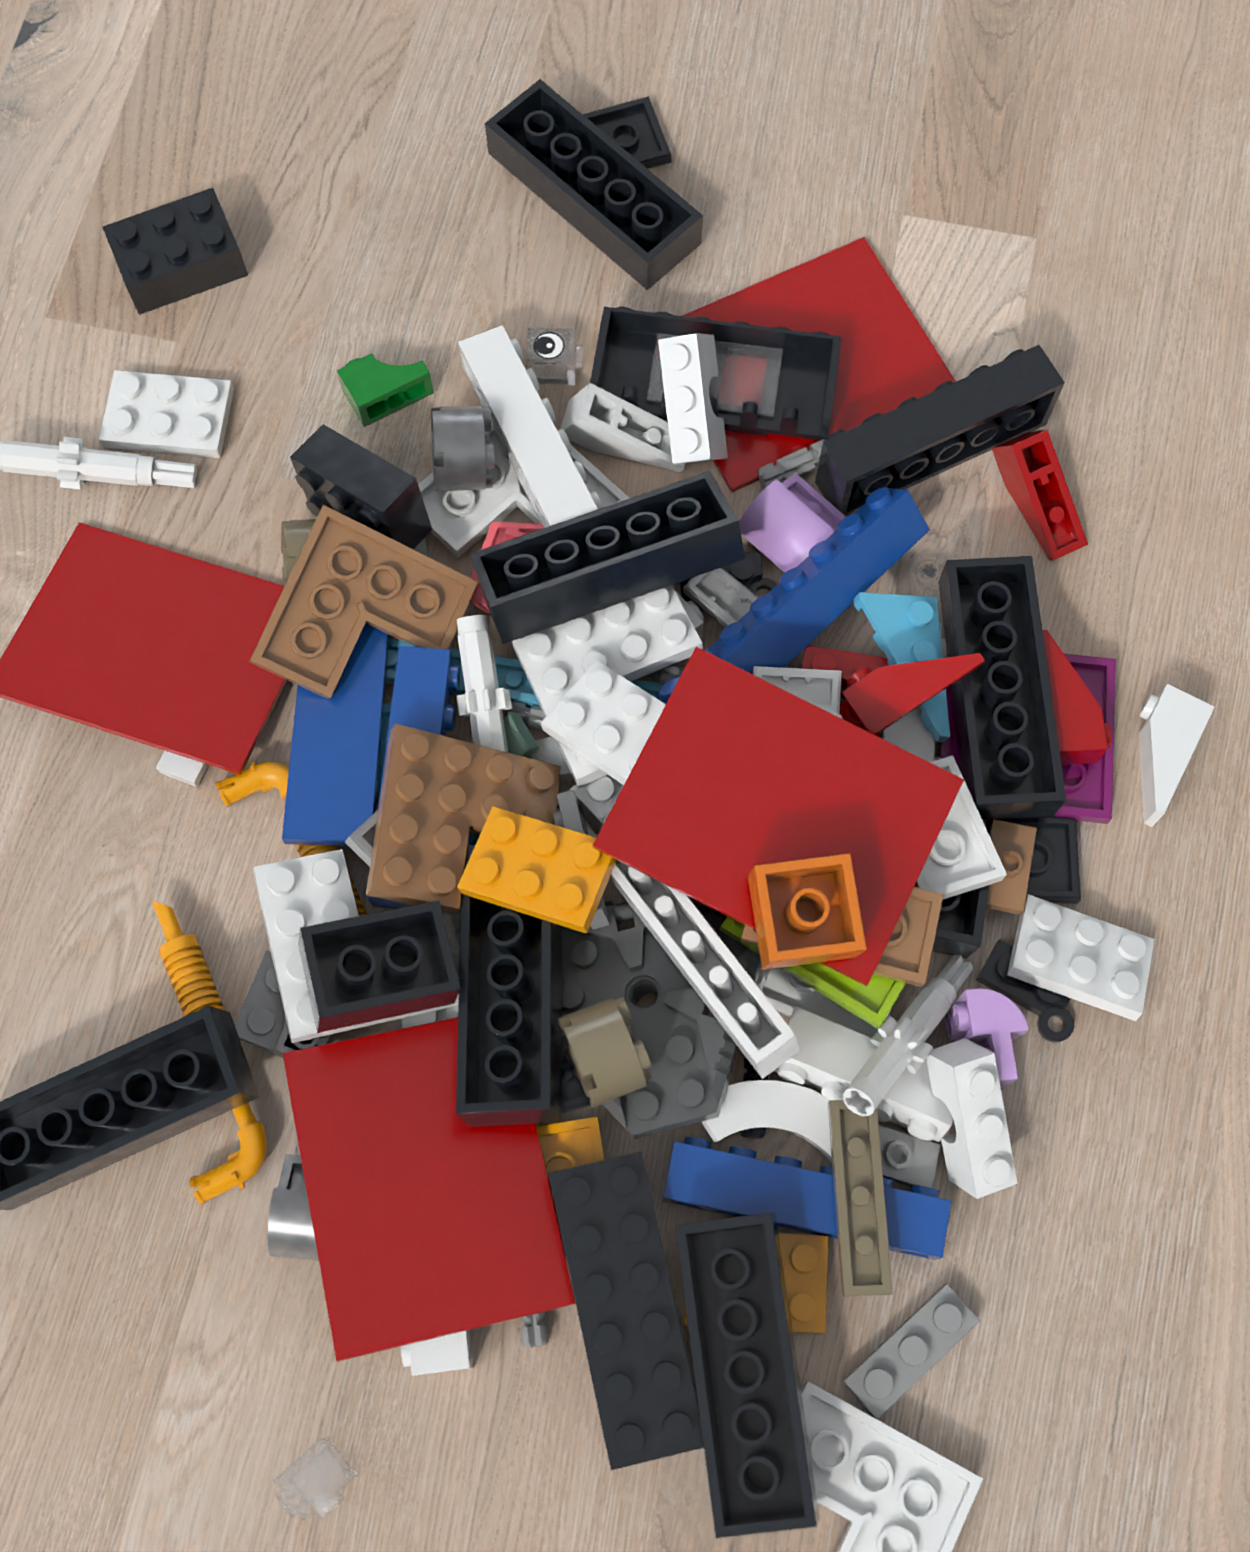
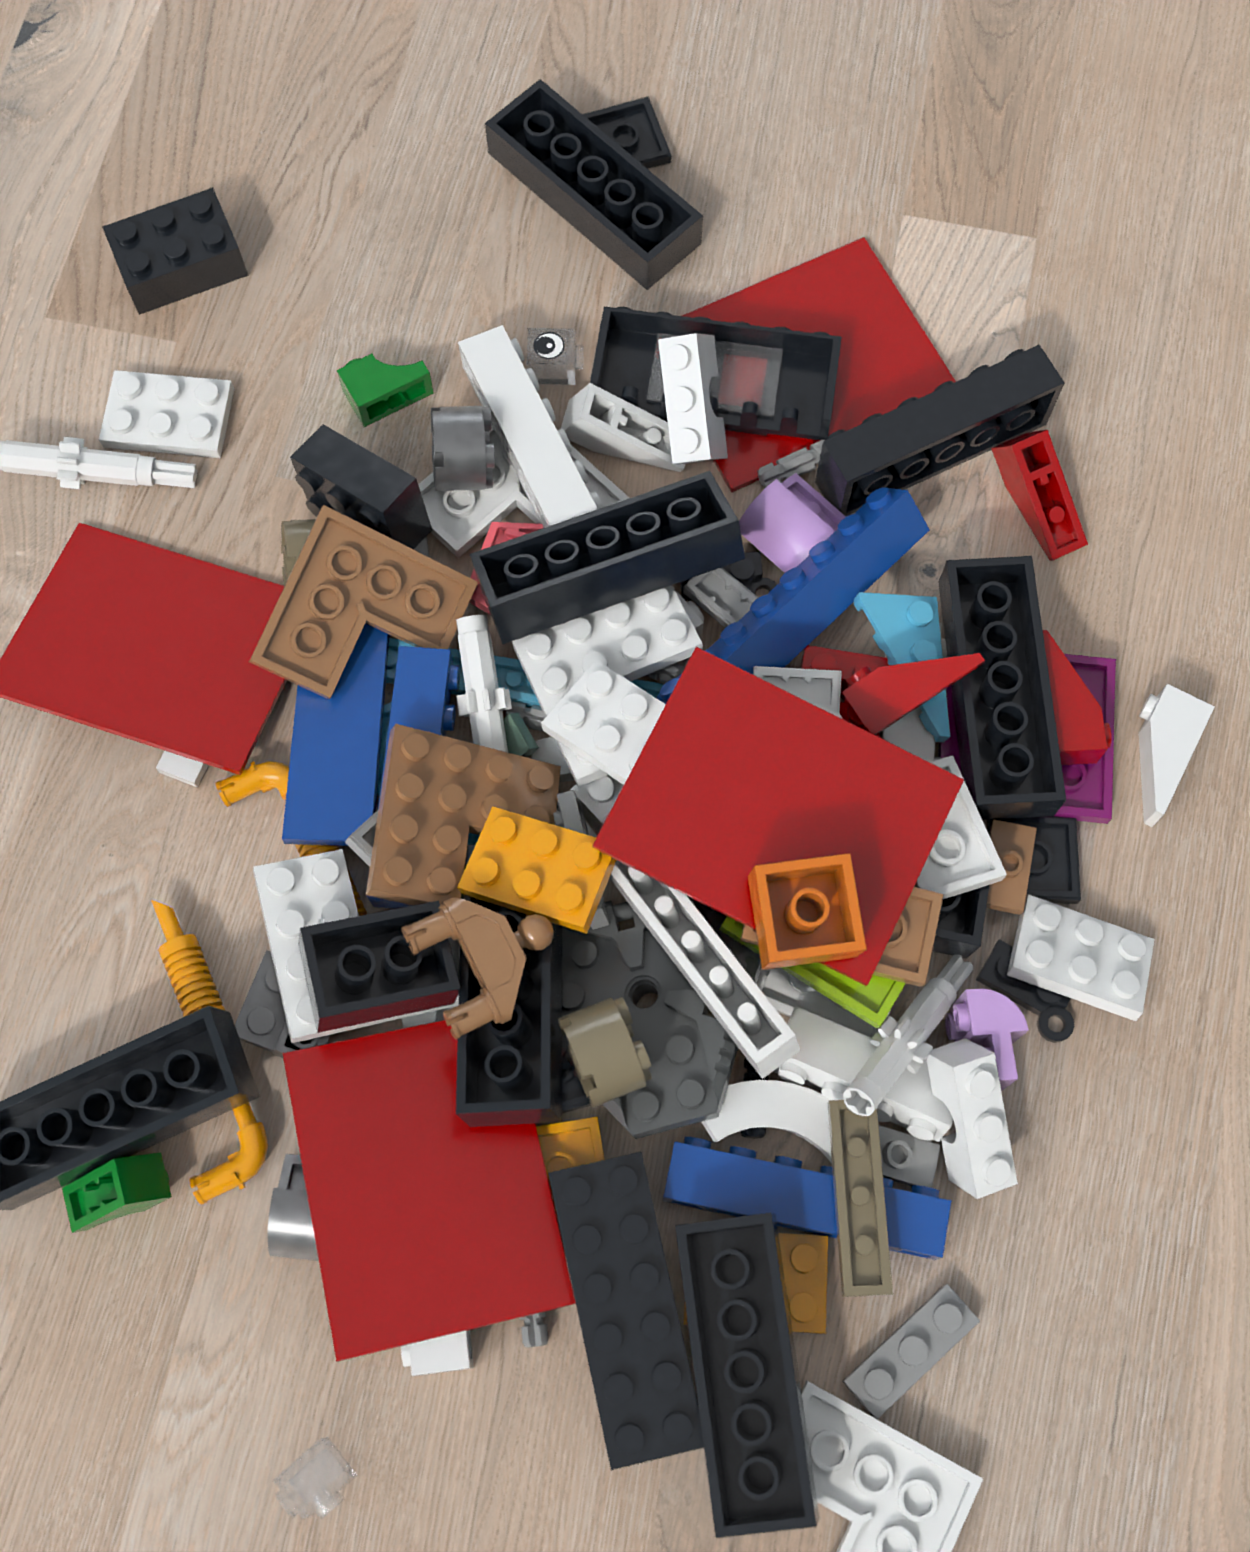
(116, 1190): none -> green arch
(491, 951): none -> medium nougat connector

